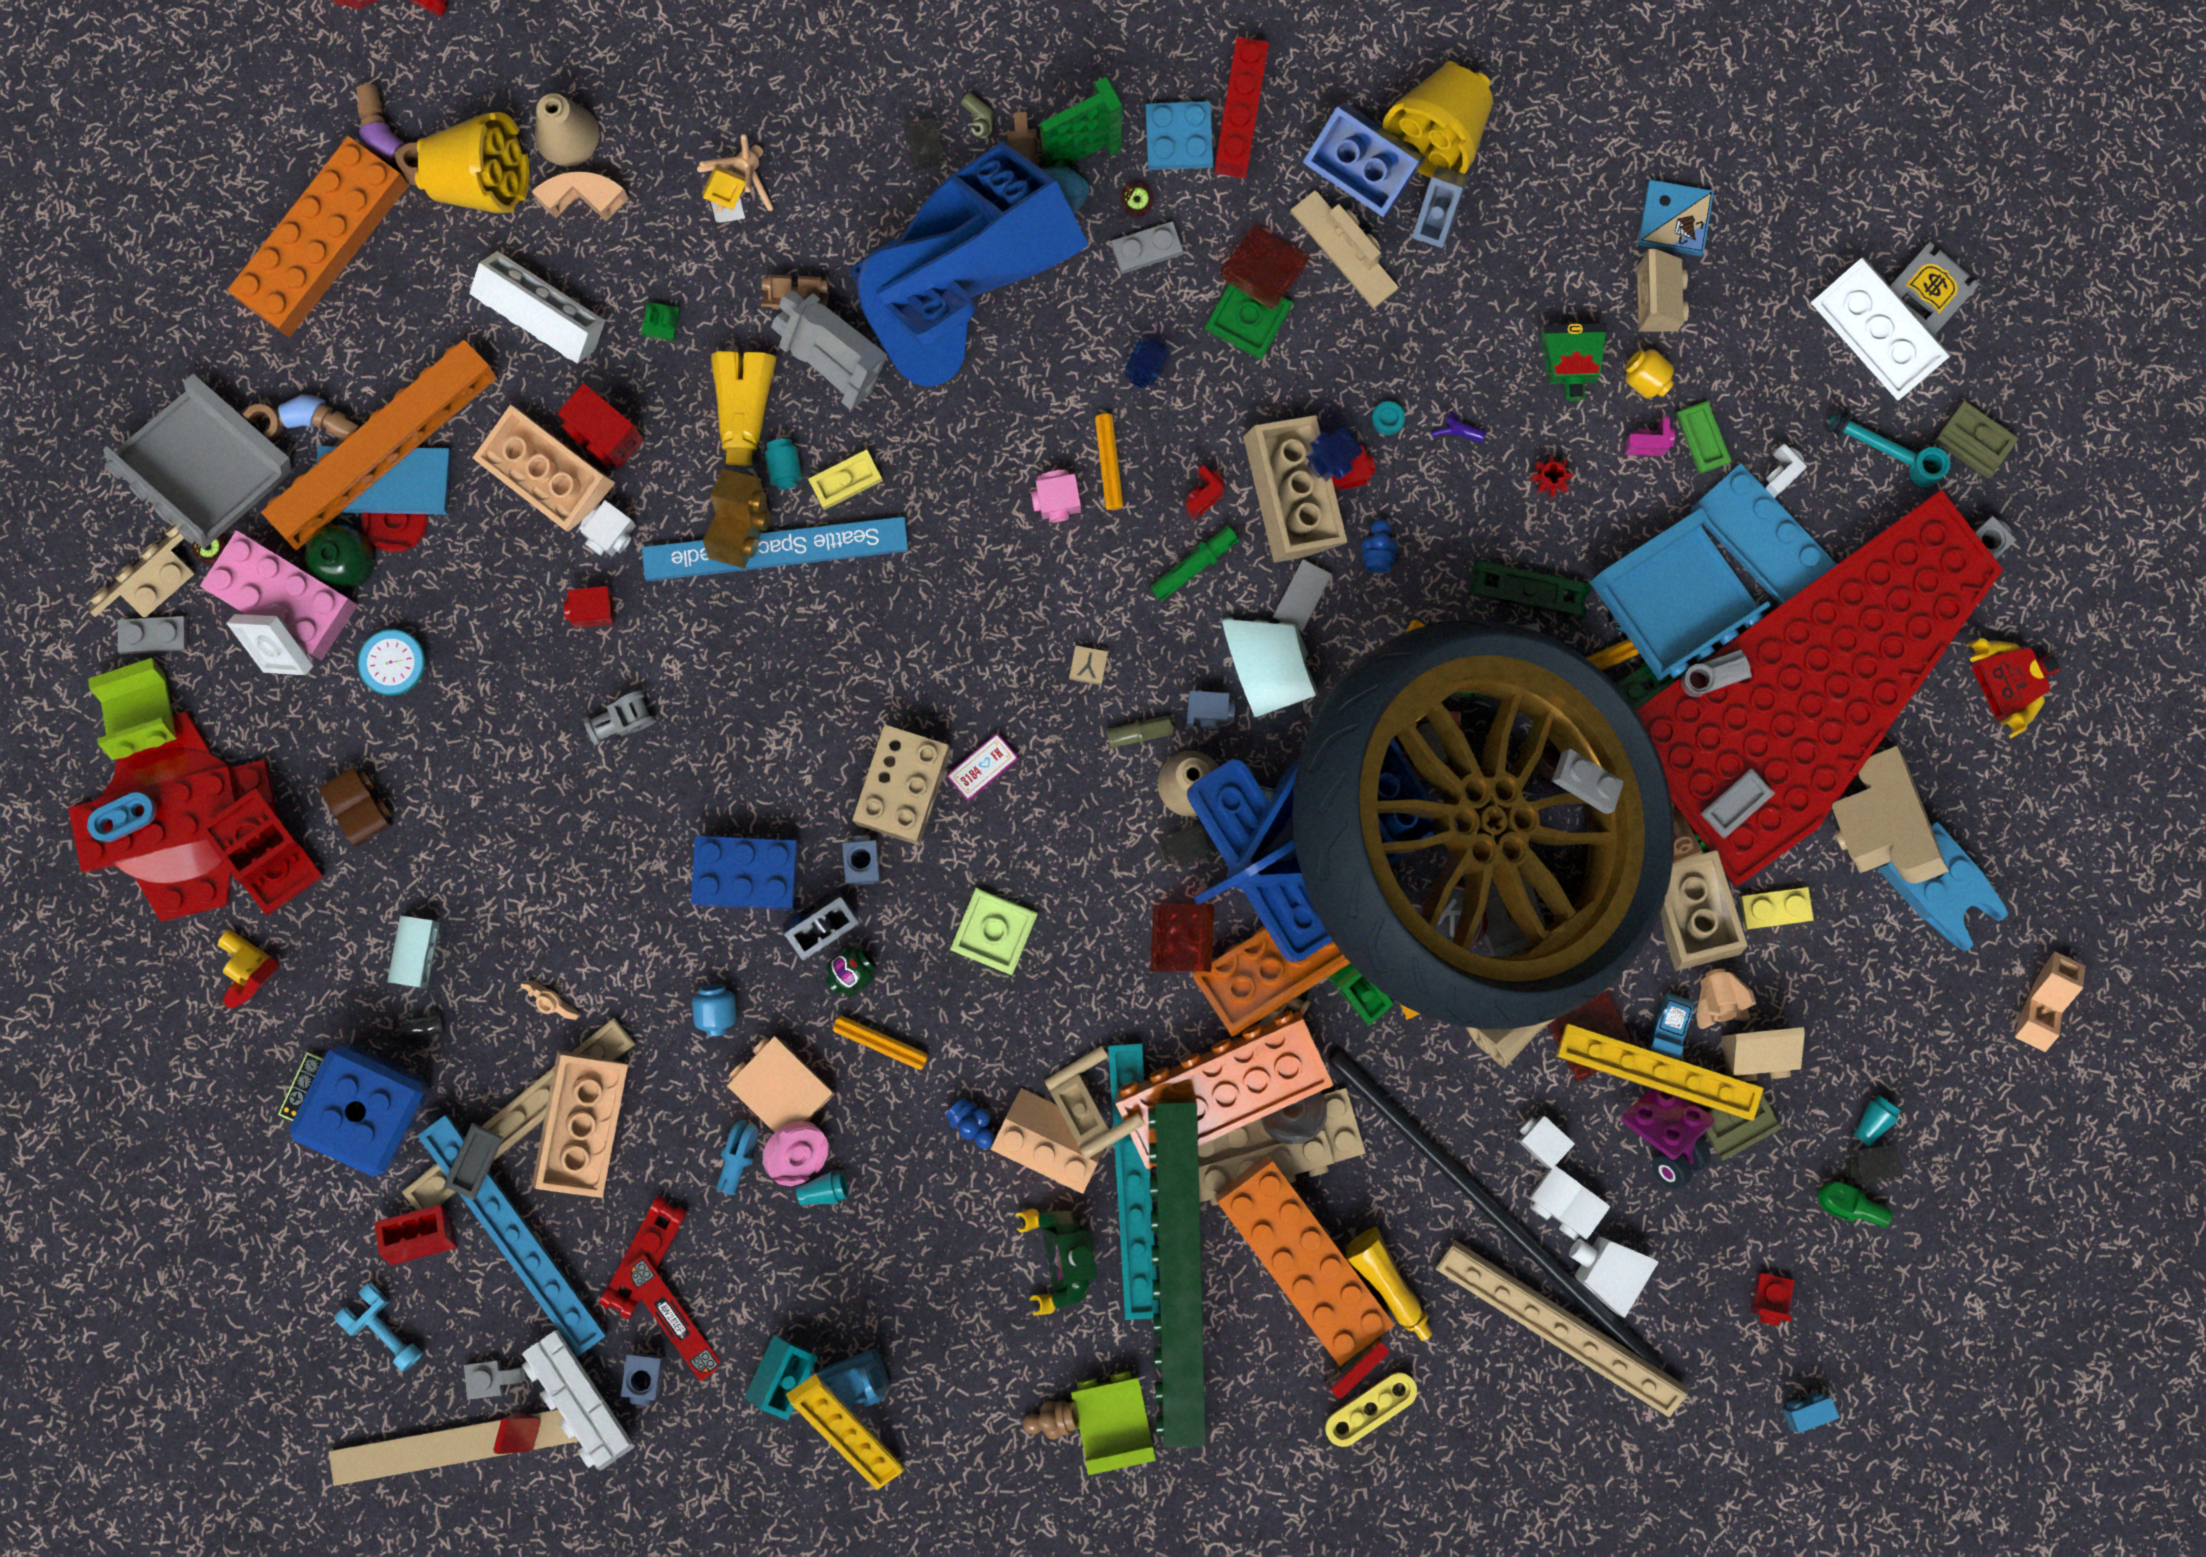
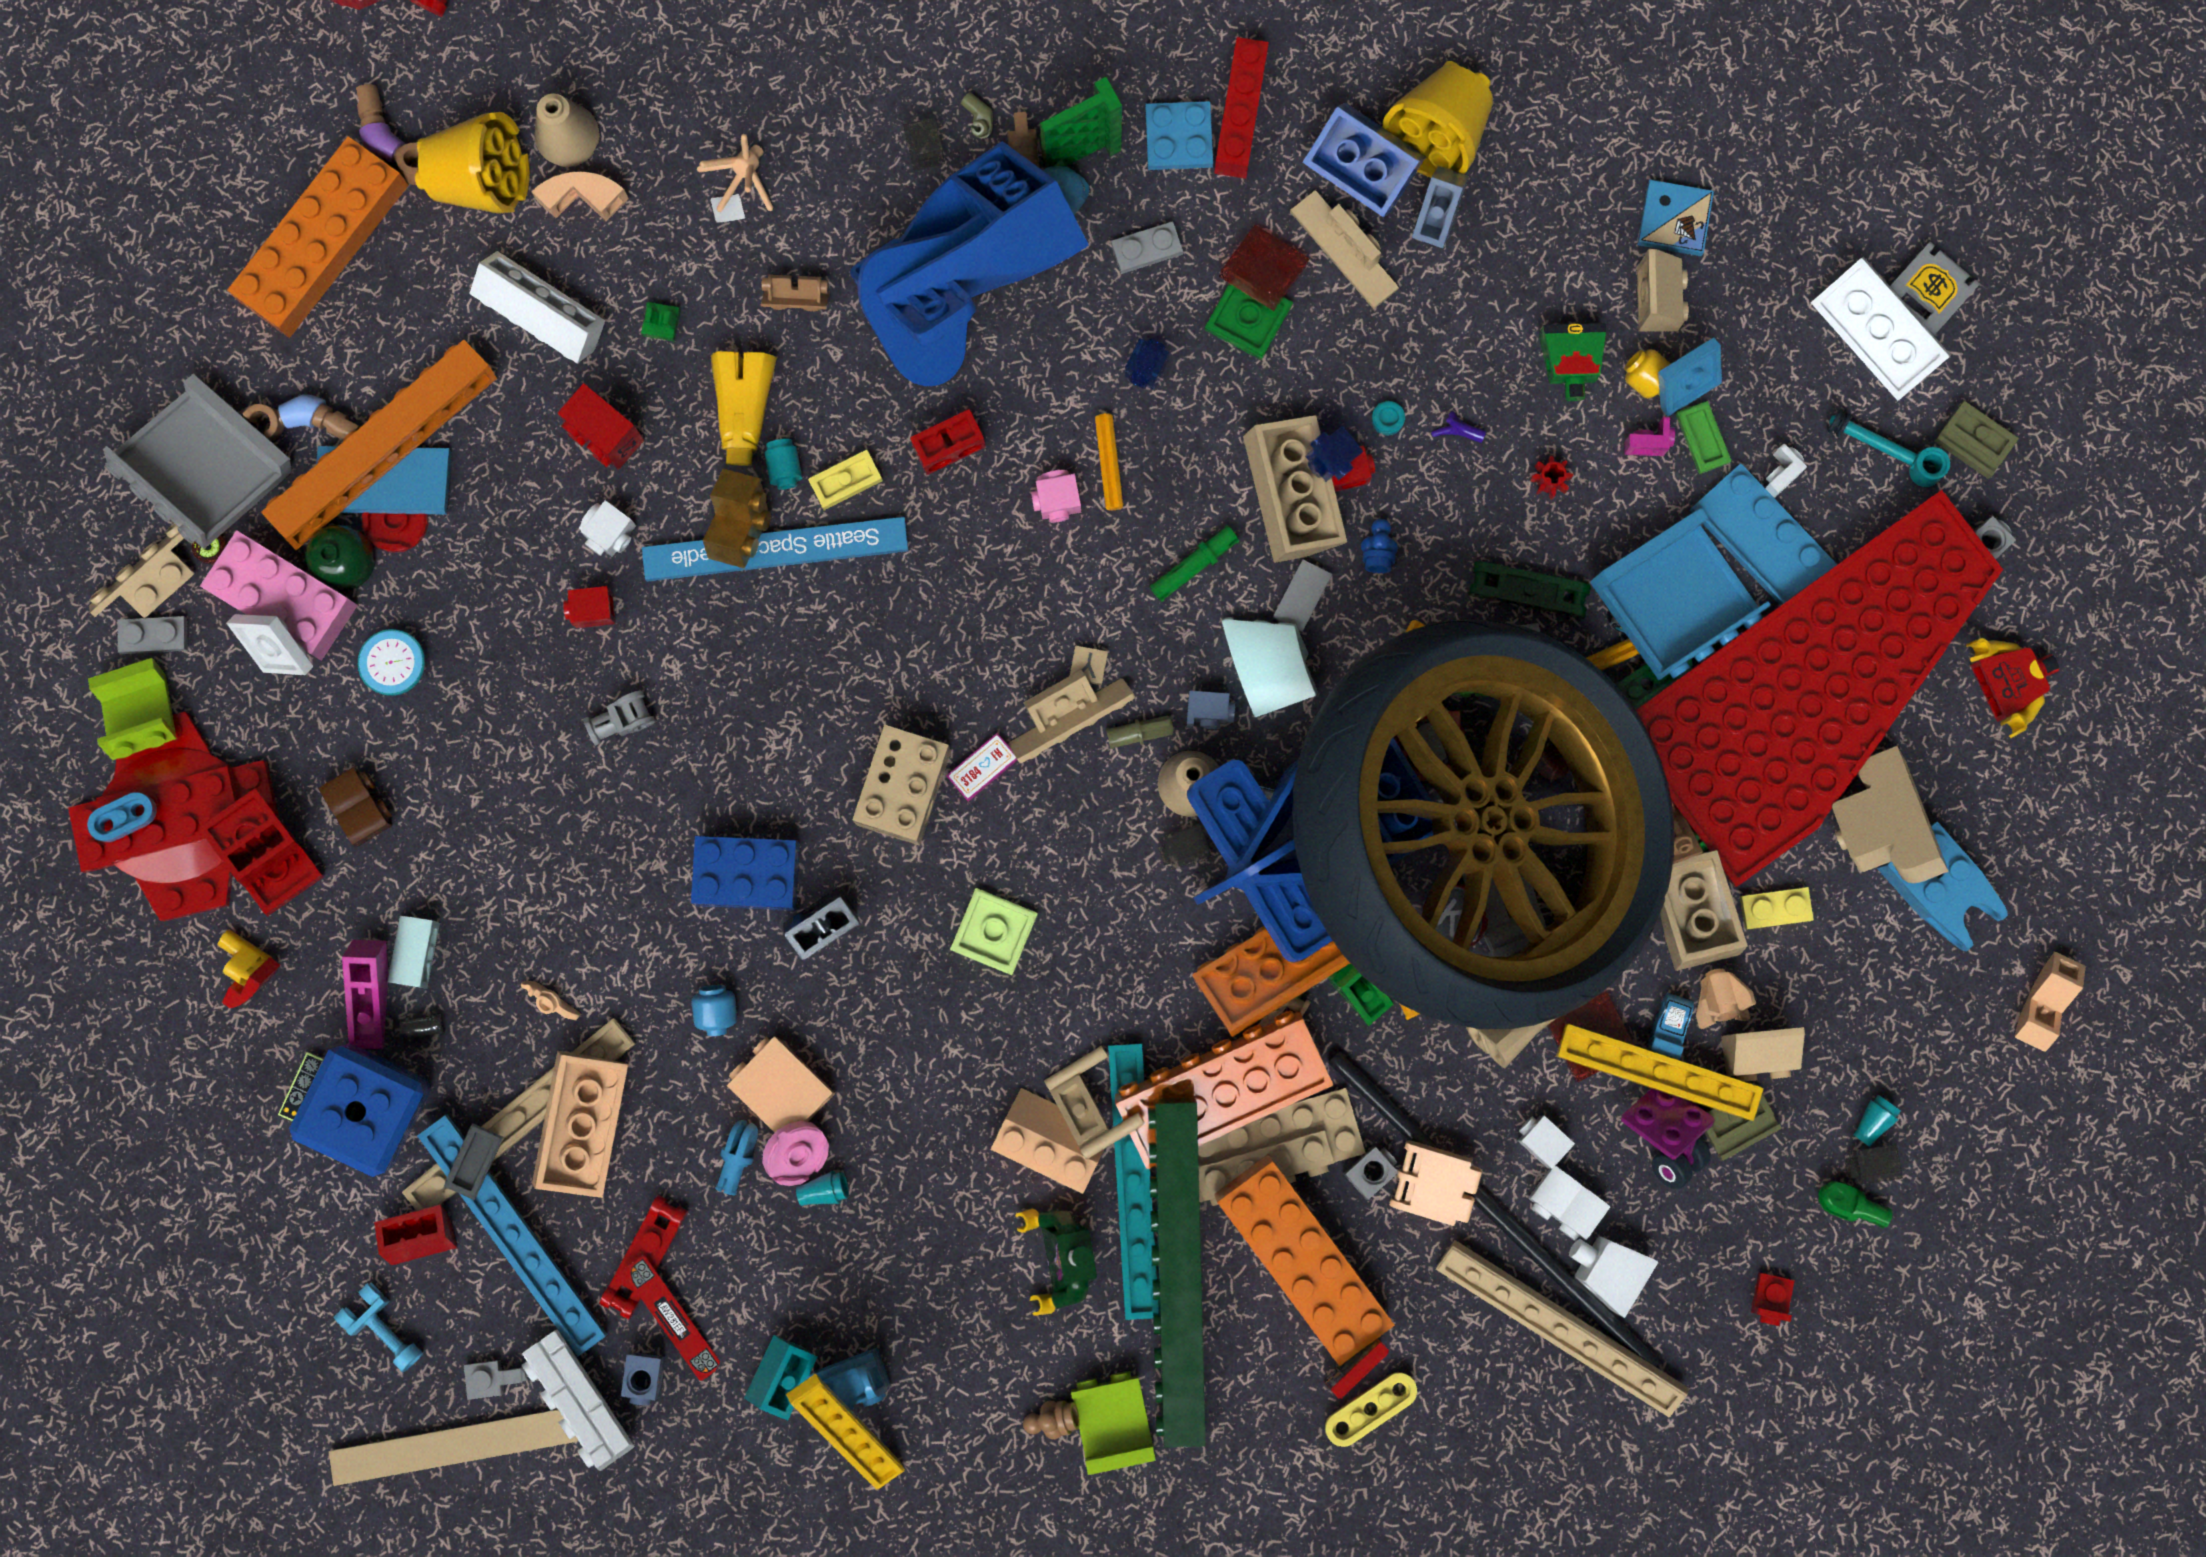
(366, 992): none -> dark pink slope
(517, 1433): red slope -> none
(542, 469): light nougat slope -> none
(724, 187): yellow tile -> none
(829, 346): light grey hips -> none
(850, 971): dark green head -> none
(867, 875): sand blue brick -> none
(880, 1042): light orange axle -> none
(948, 442): none -> red brick
(971, 1122): blue piece -> none
(1065, 710): none -> tan bracket
(1137, 200): tile -> none
(1182, 938): clear red plate -> none
(1202, 499): red bracket -> none
(1297, 1121): flat silver tile -> none
(1356, 1175): none -> light grey brick
(1373, 1260): yellow piece -> none
(1437, 1184): none -> light nougat plate
(1587, 781): light grey plate -> none
(1690, 377): none -> dark azure tile
(1718, 673): light grey piece -> none
(1737, 803): light grey tile -> none
(1810, 1412): dark azure piece -> none

